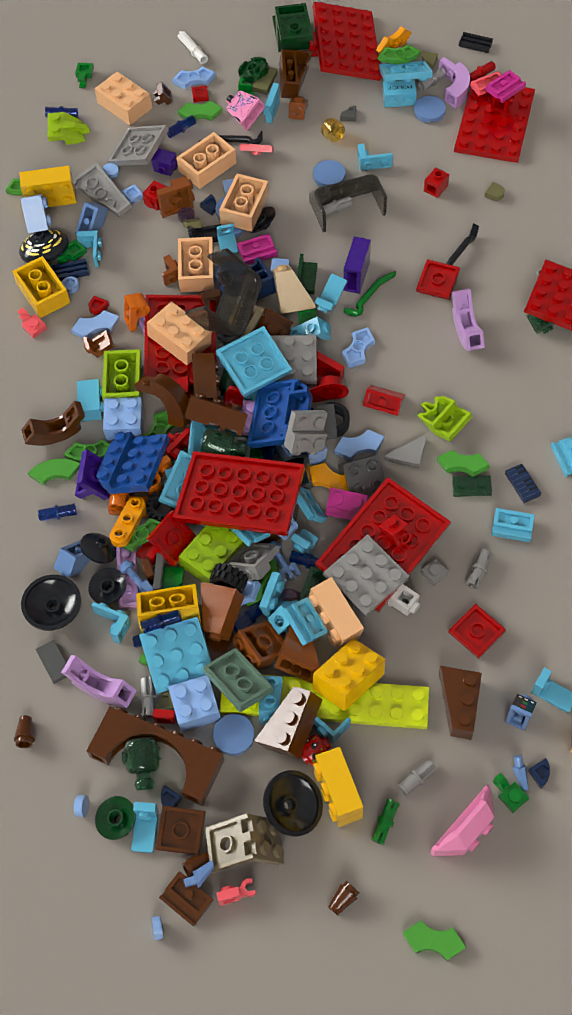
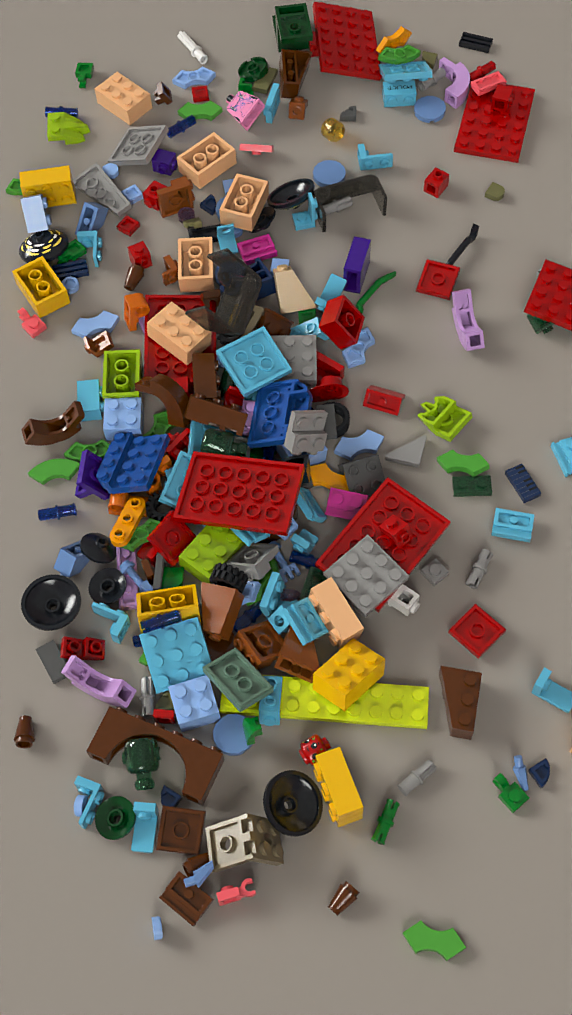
(84, 649): none -> red slope
(97, 305): red tile -> none
(97, 793): none -> medium azure bracket
(128, 225): none -> red tile
(134, 276): none -> reddish brown cone
(140, 255): none -> red brick
(237, 138): black piece -> none
(251, 729): none -> green slope
(291, 194): none -> black dish
(291, 723): wedge -> none
(306, 219): none -> medium azure bracket
(307, 274): dark green panel -> none
(324, 731): medium azure bracket -> none
(341, 322): none -> red brick
(469, 826): bright pink wedge -> none
(505, 86): dark pink plate -> none
(521, 711): medium blue slope -> none

